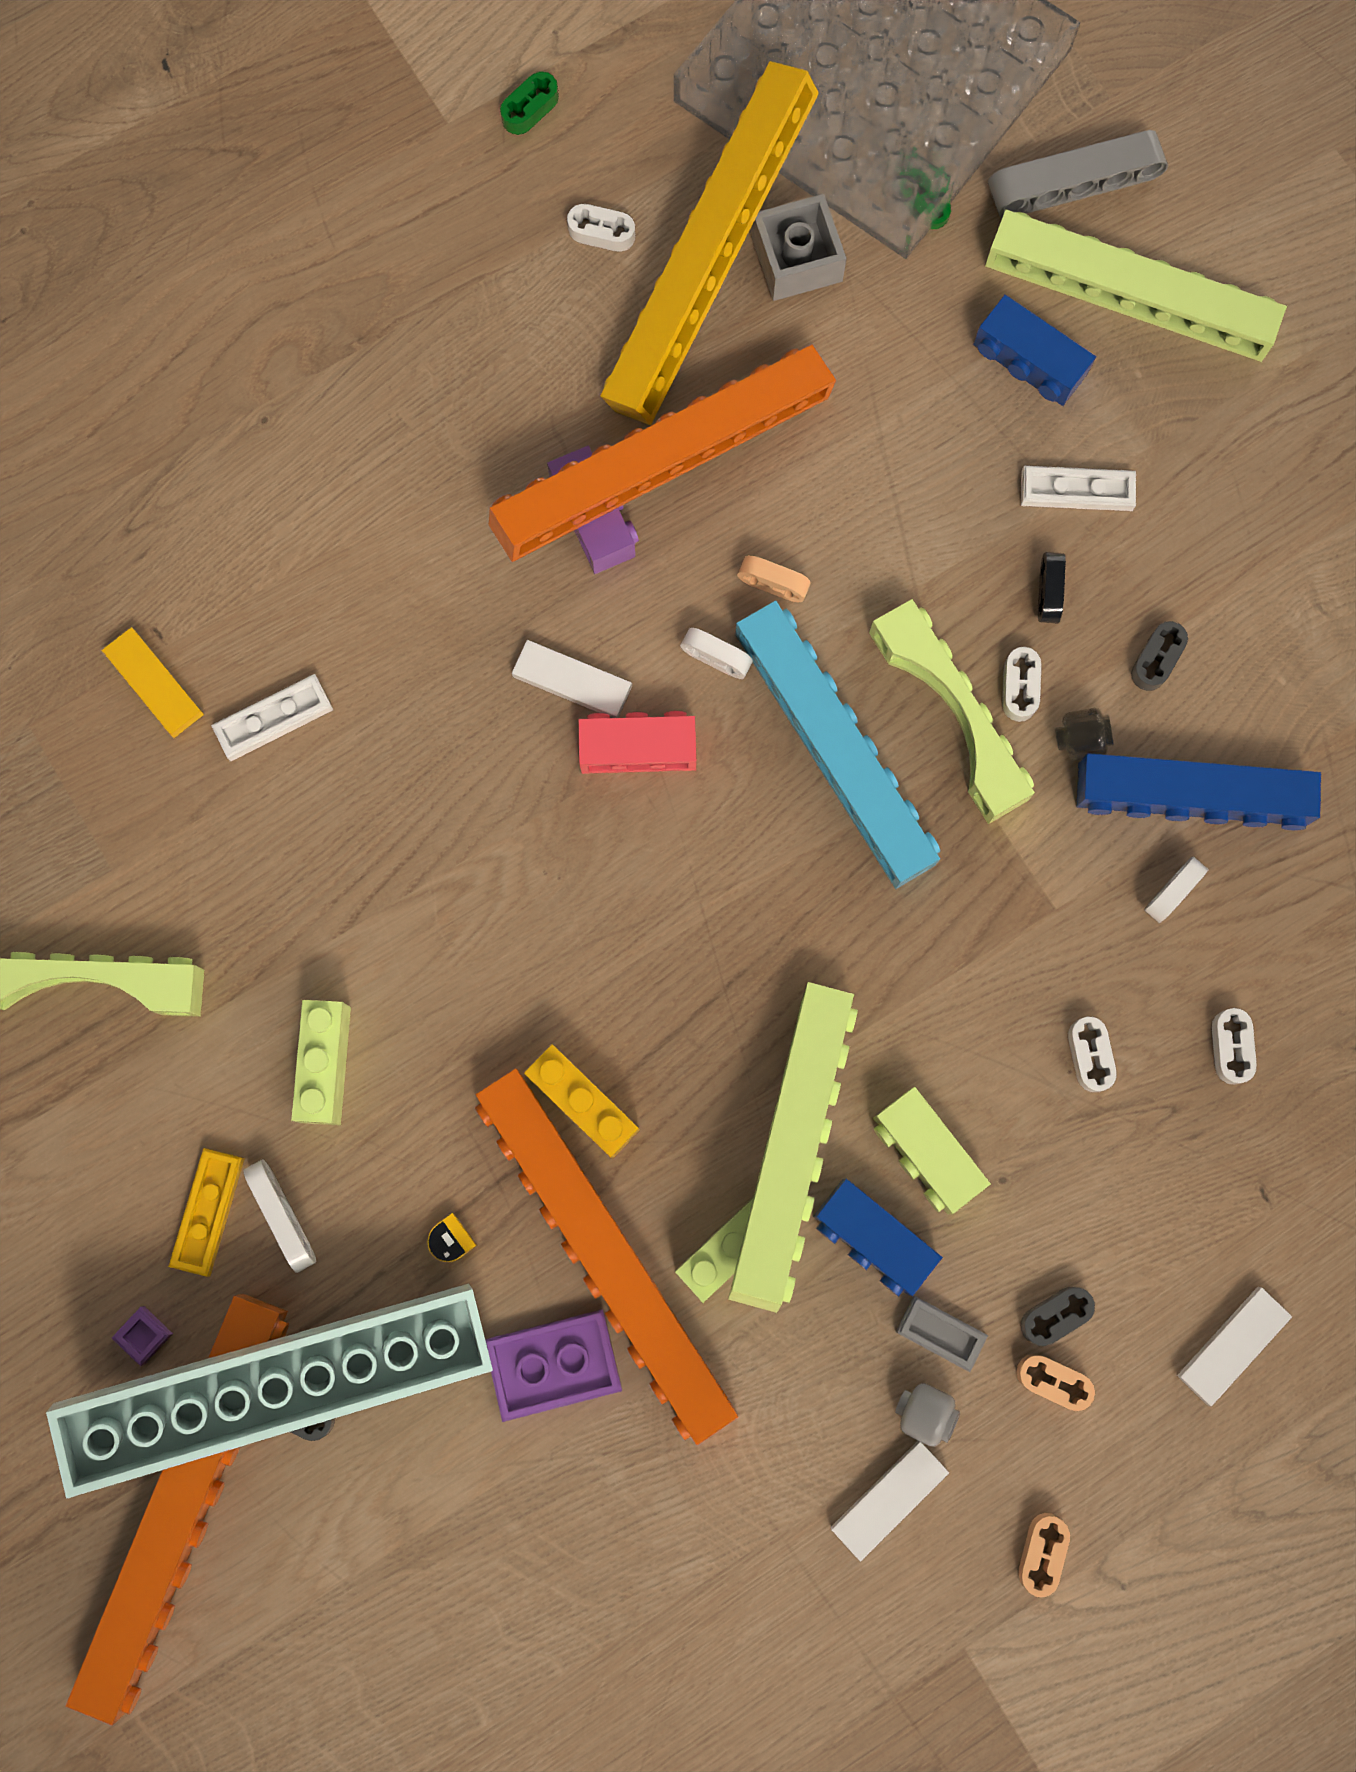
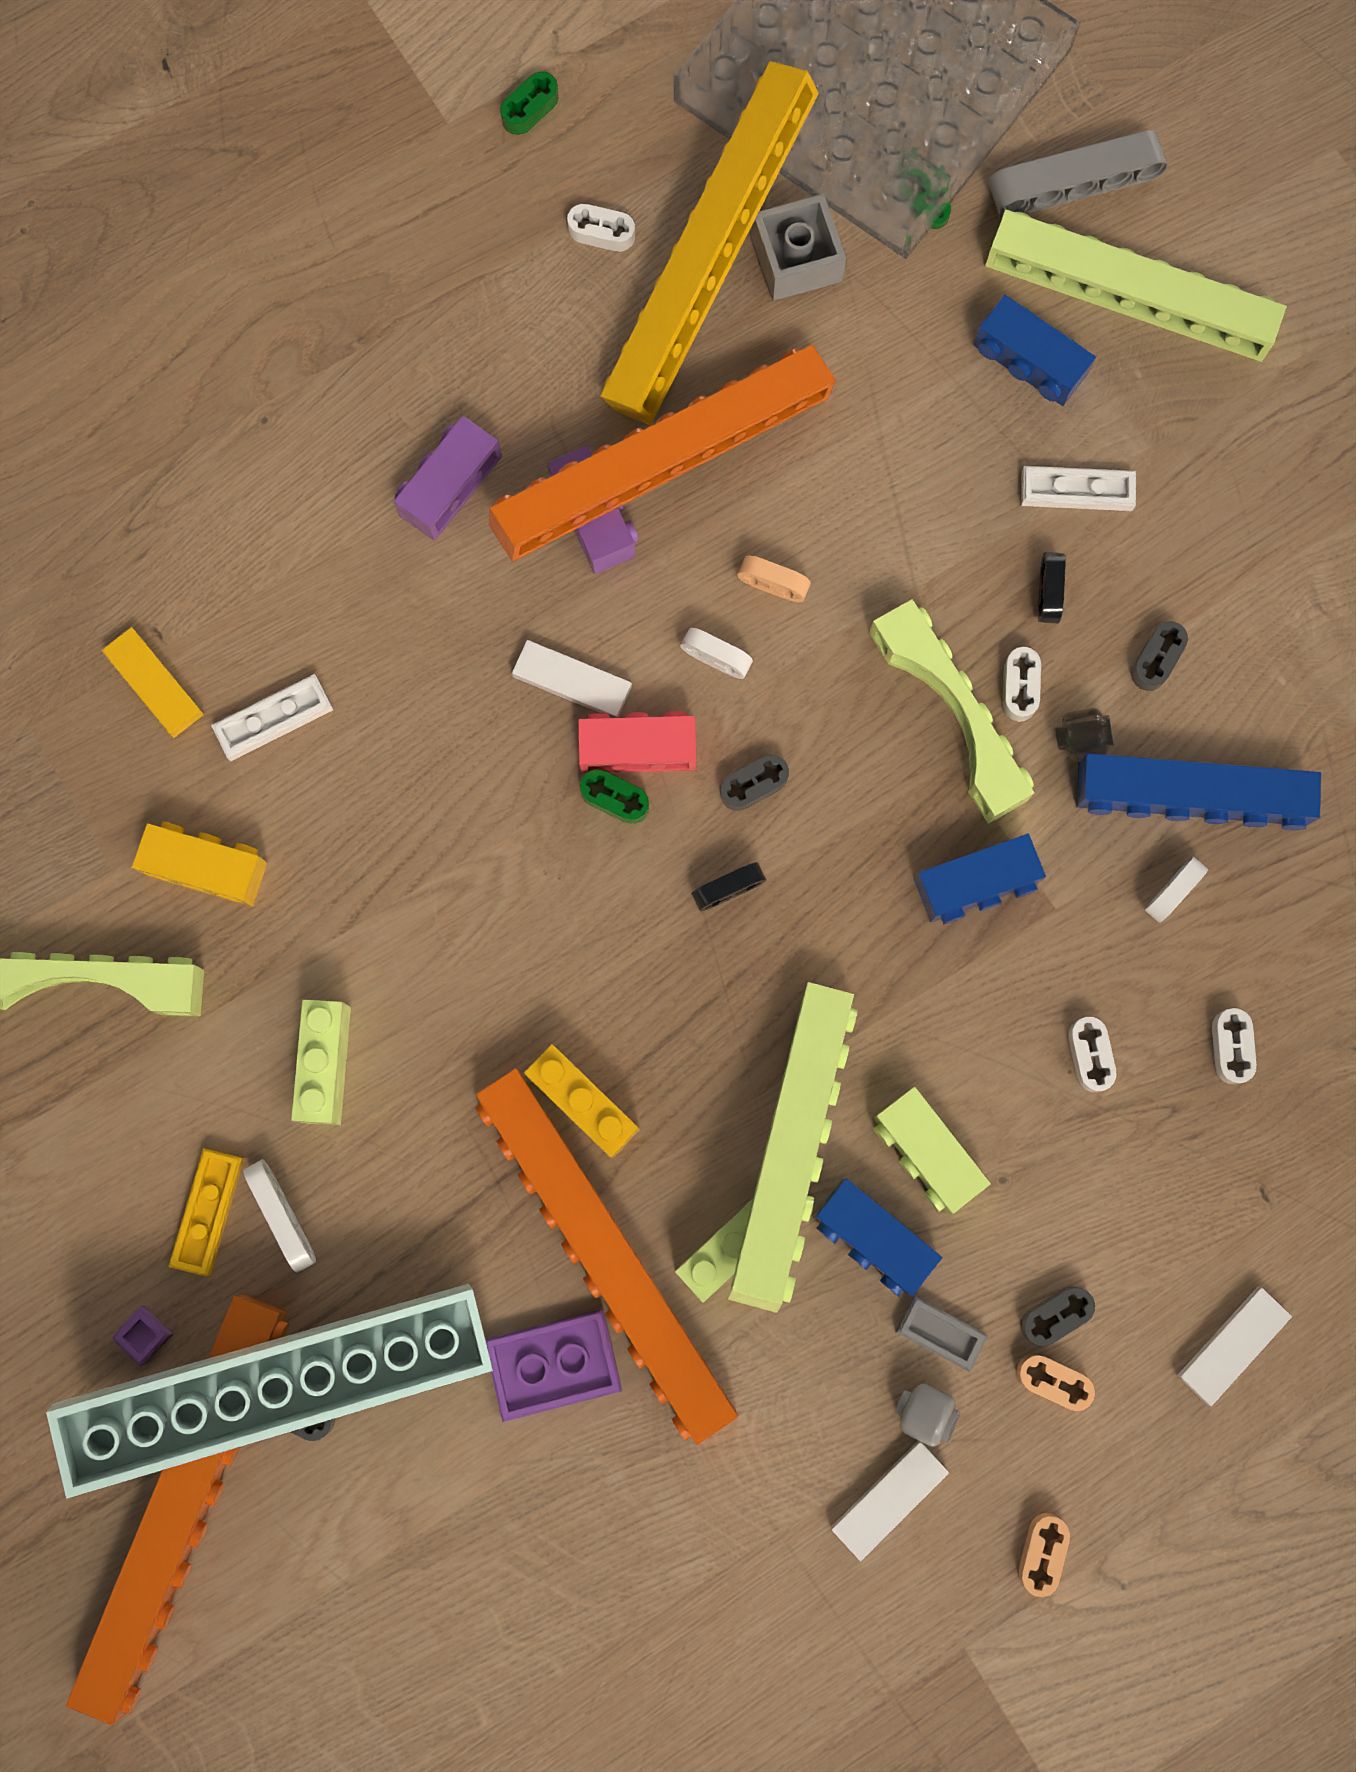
(200, 863): none -> yellow brick
(447, 477): none -> medium lavender brick
(450, 1240): tile -> none
(609, 804): none -> green beam
(728, 886): none -> black beam
(750, 774): none -> dark grey beam
(837, 745): medium azure brick -> none
(980, 879): none -> blue brick

